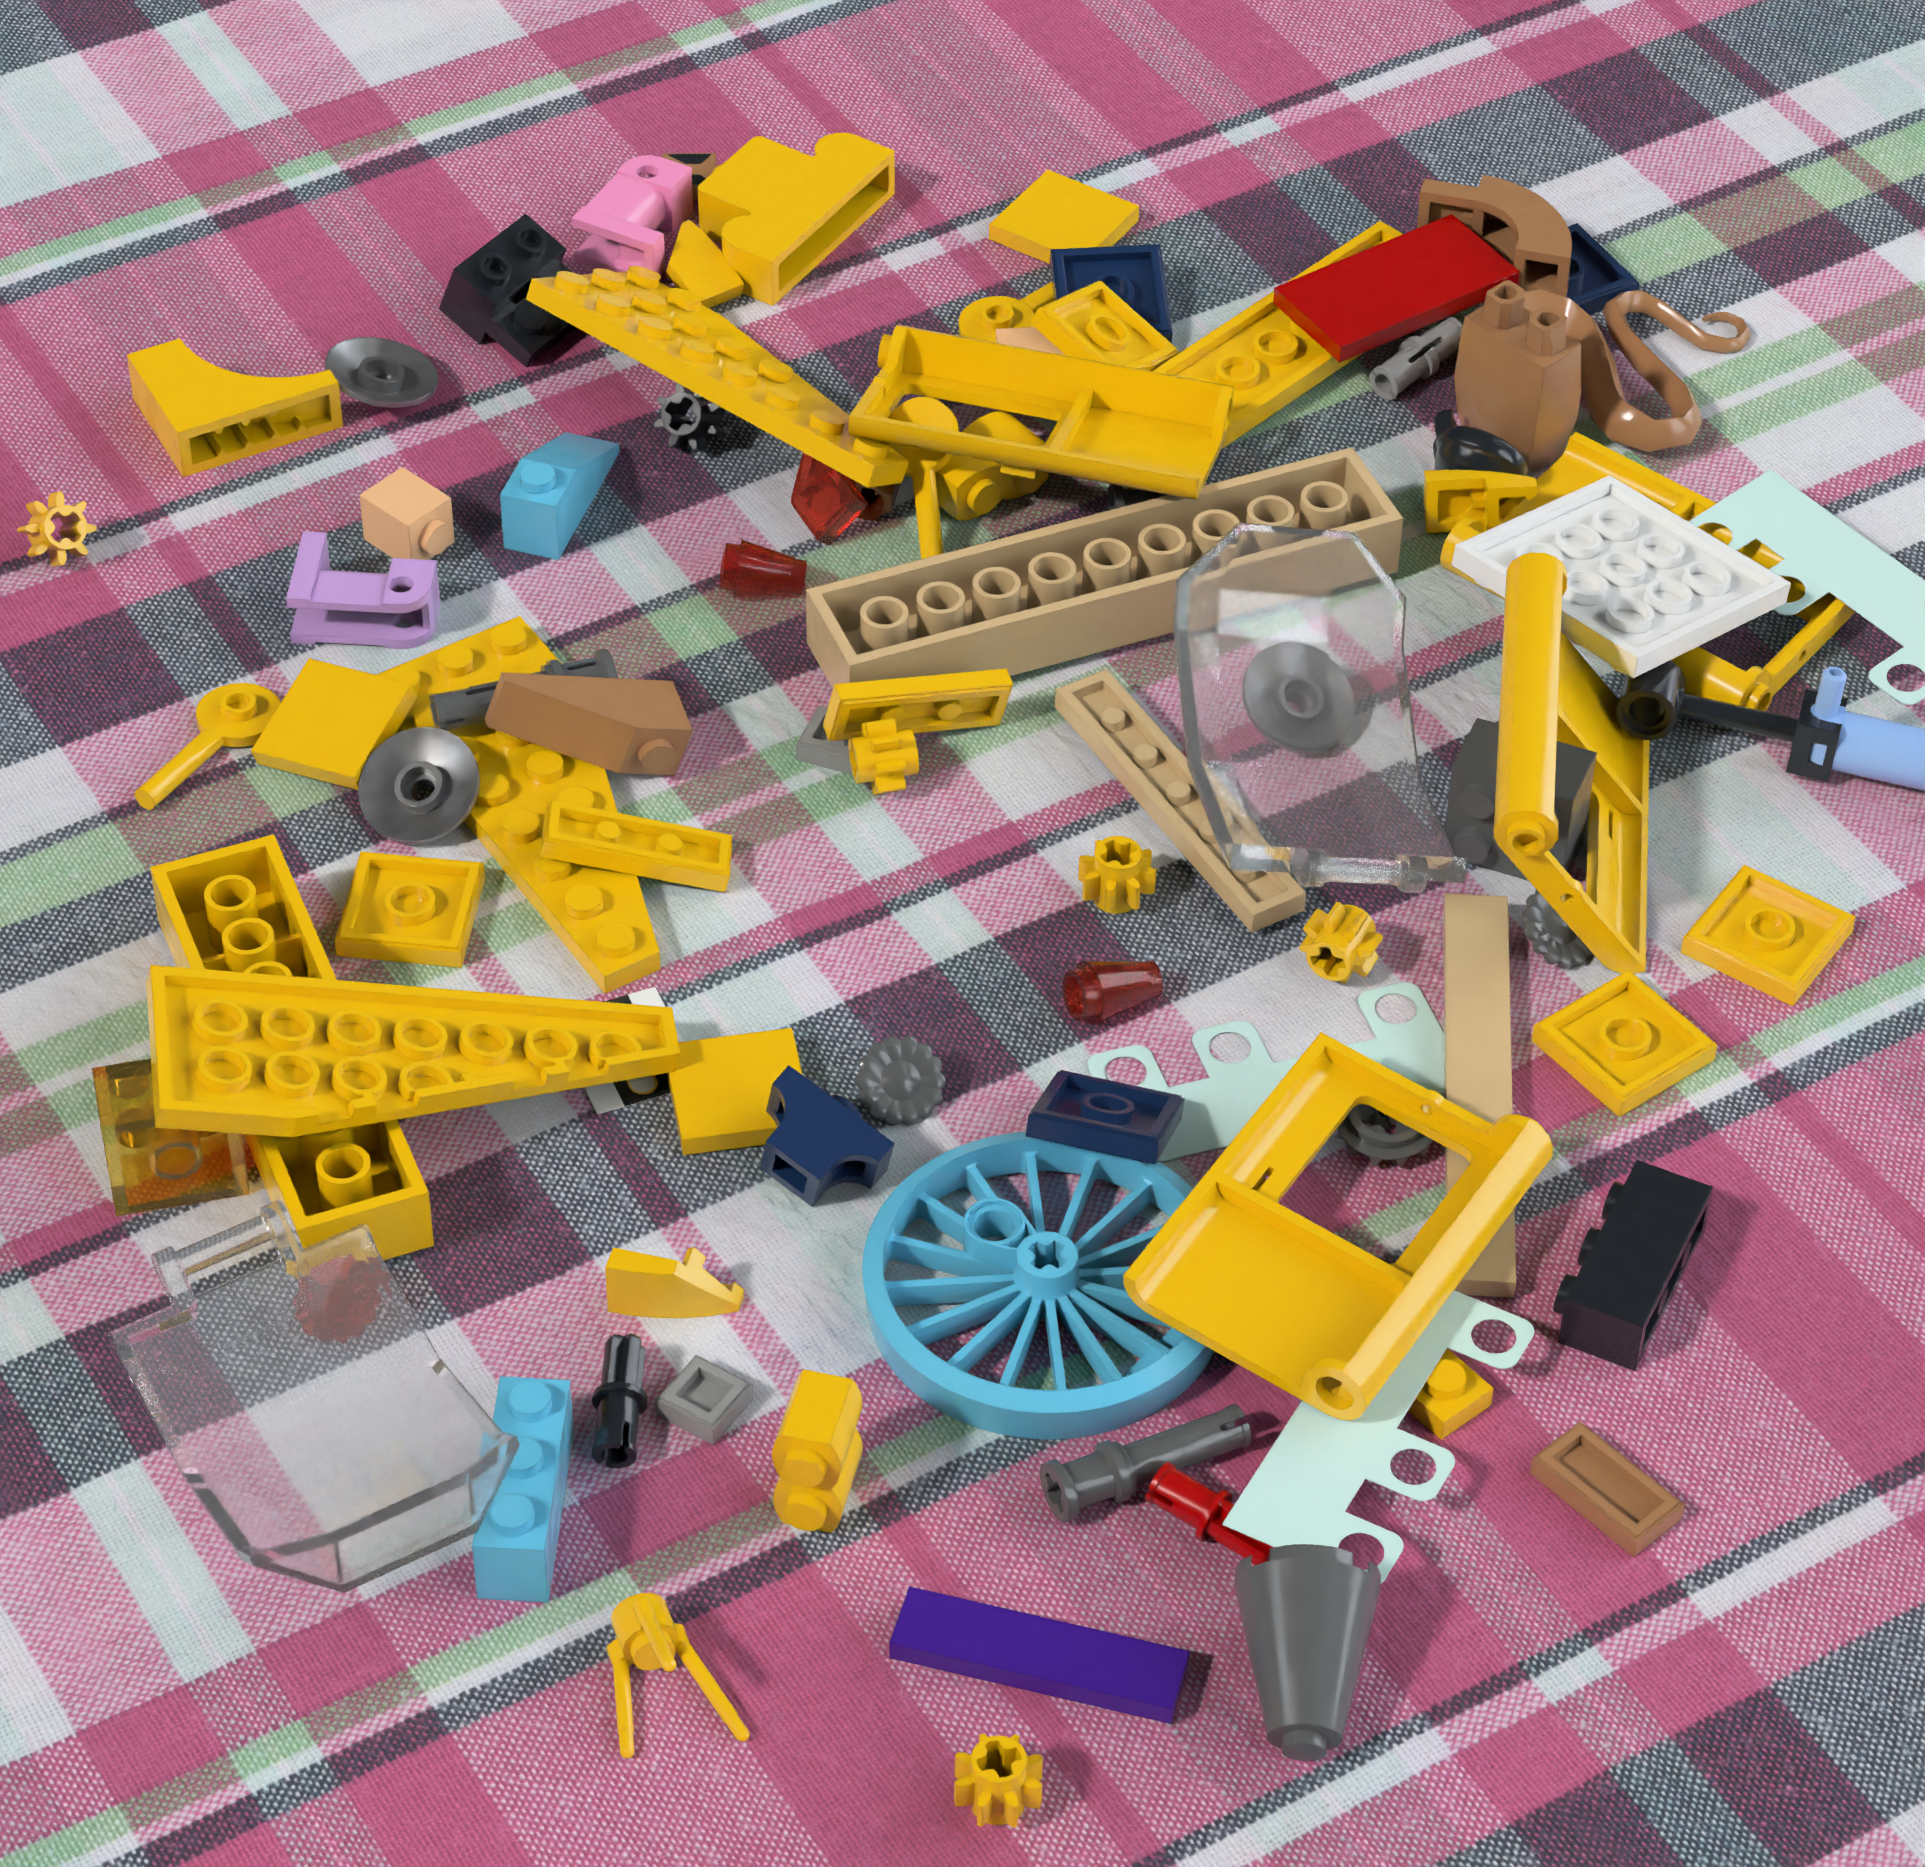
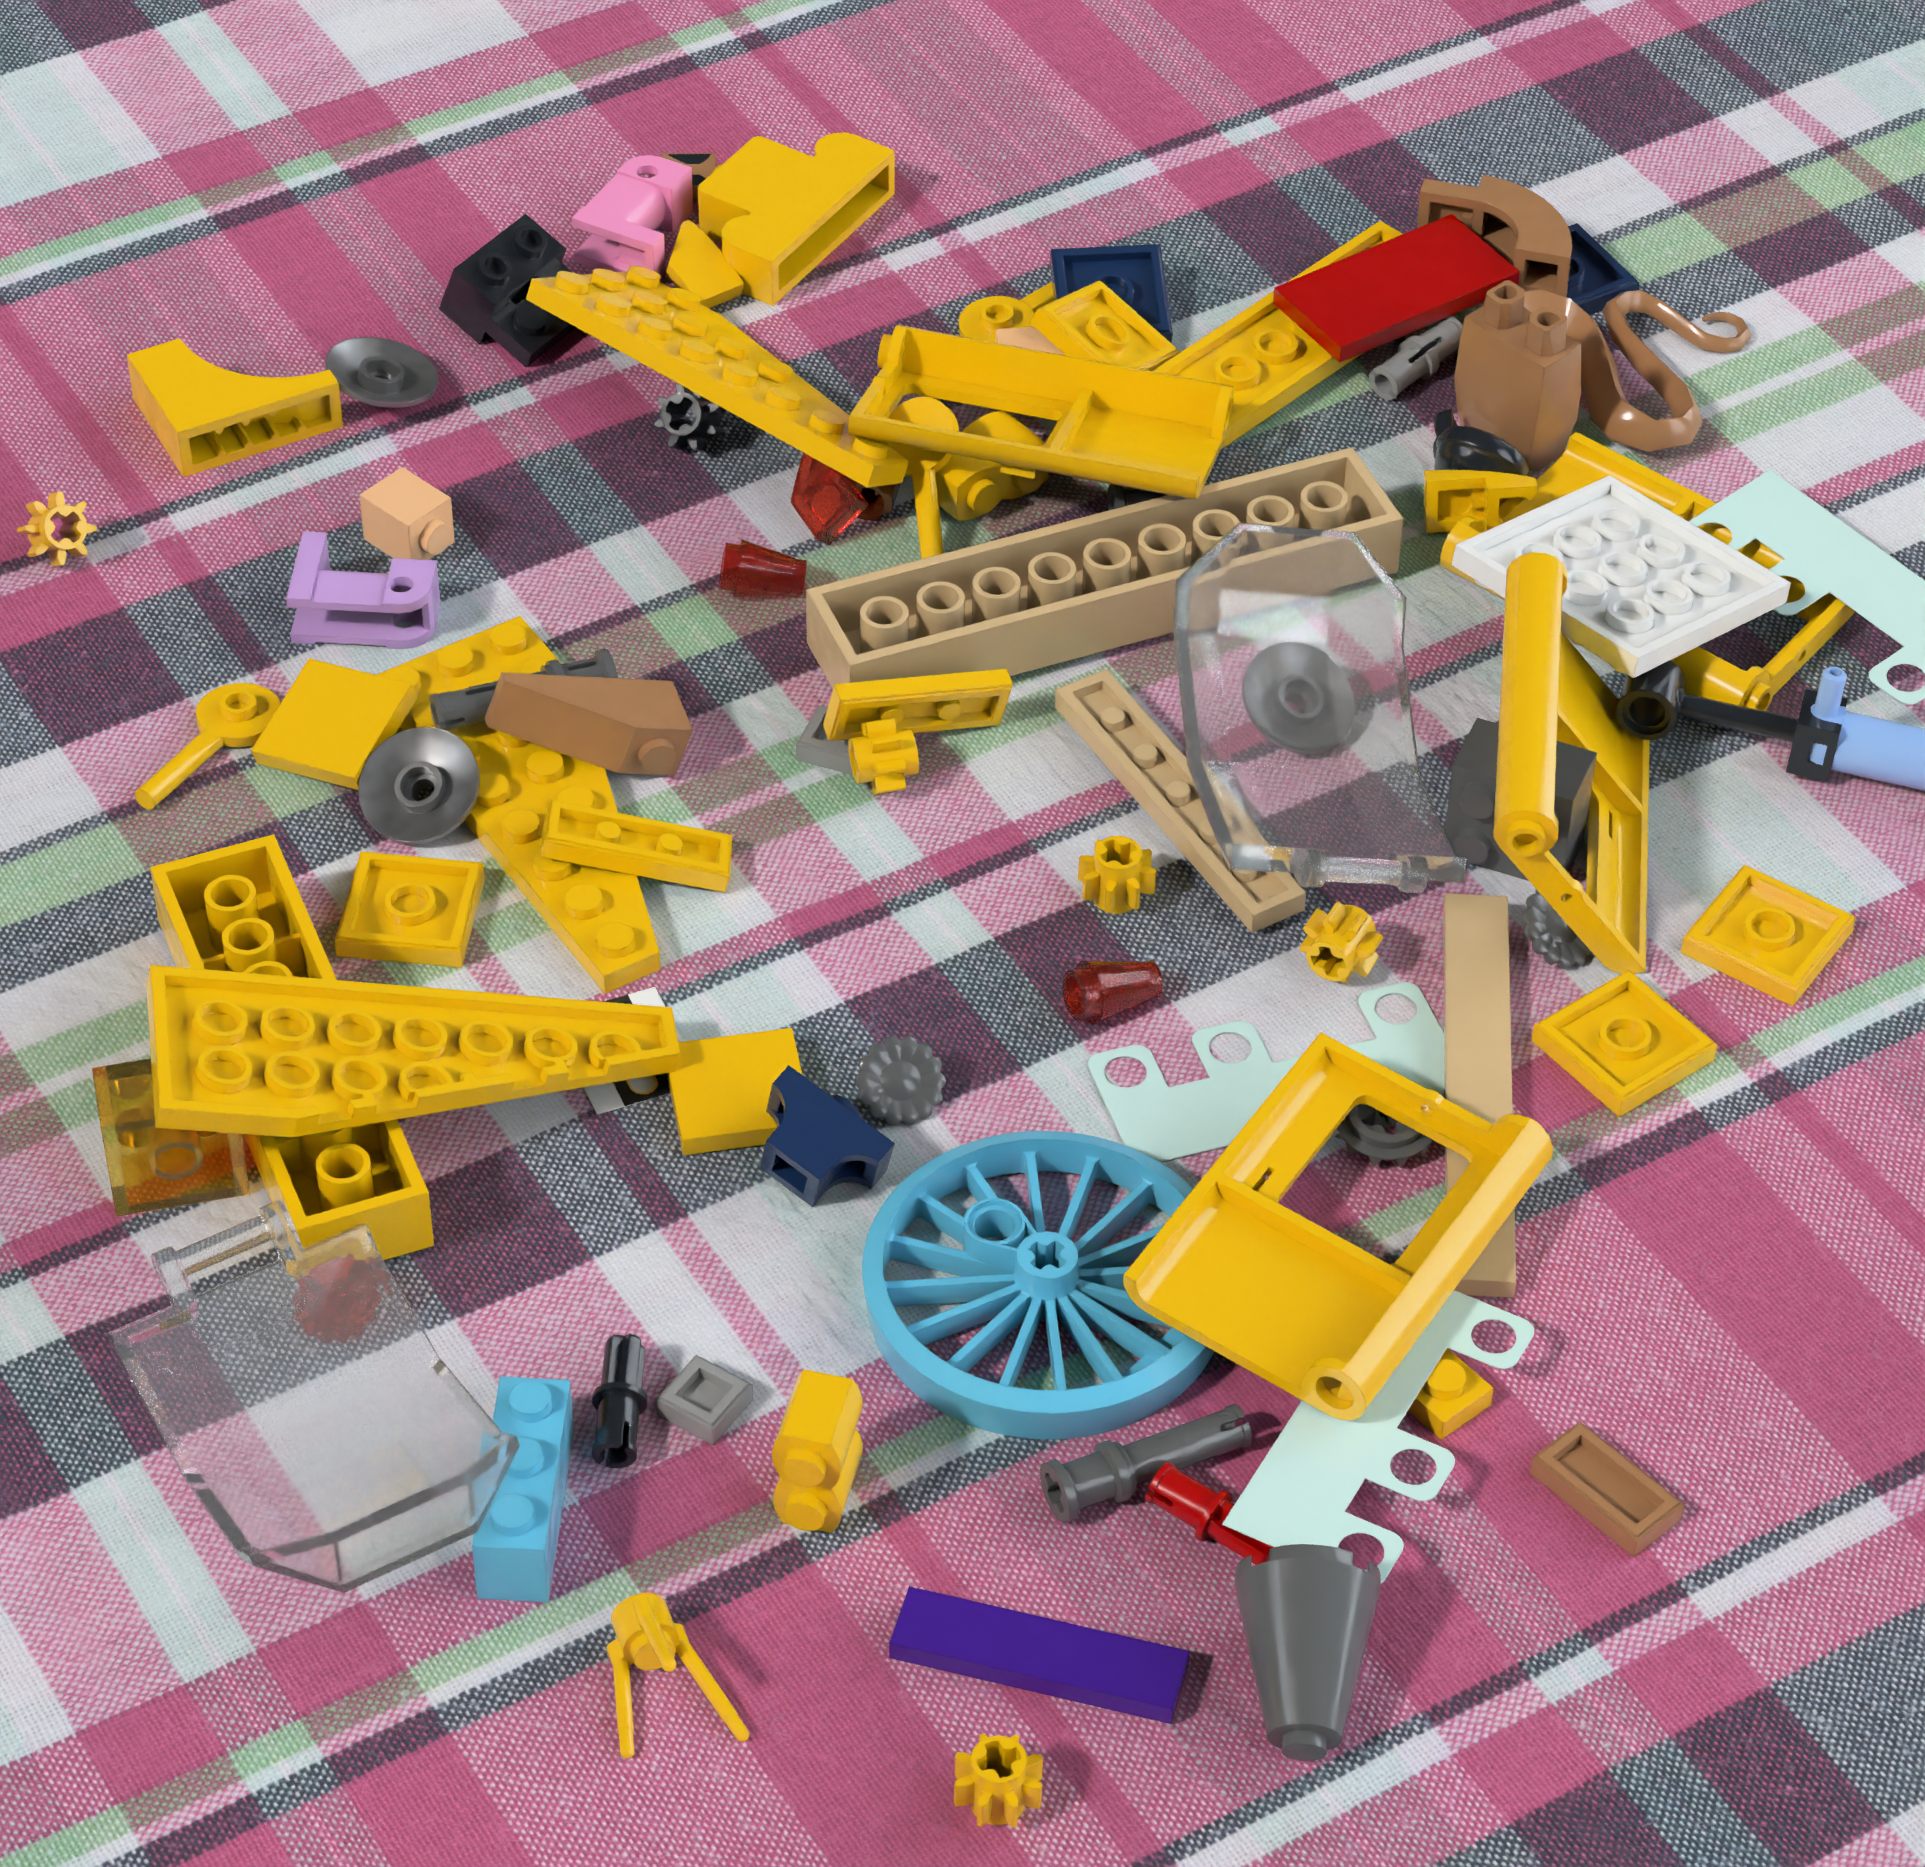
(553, 492): medium azure slope -> none
(666, 1287): yellow slope -> none
(1062, 215): yellow tile -> none
(1105, 1116): dark blue tile -> none
(1632, 1264): black brick -> none

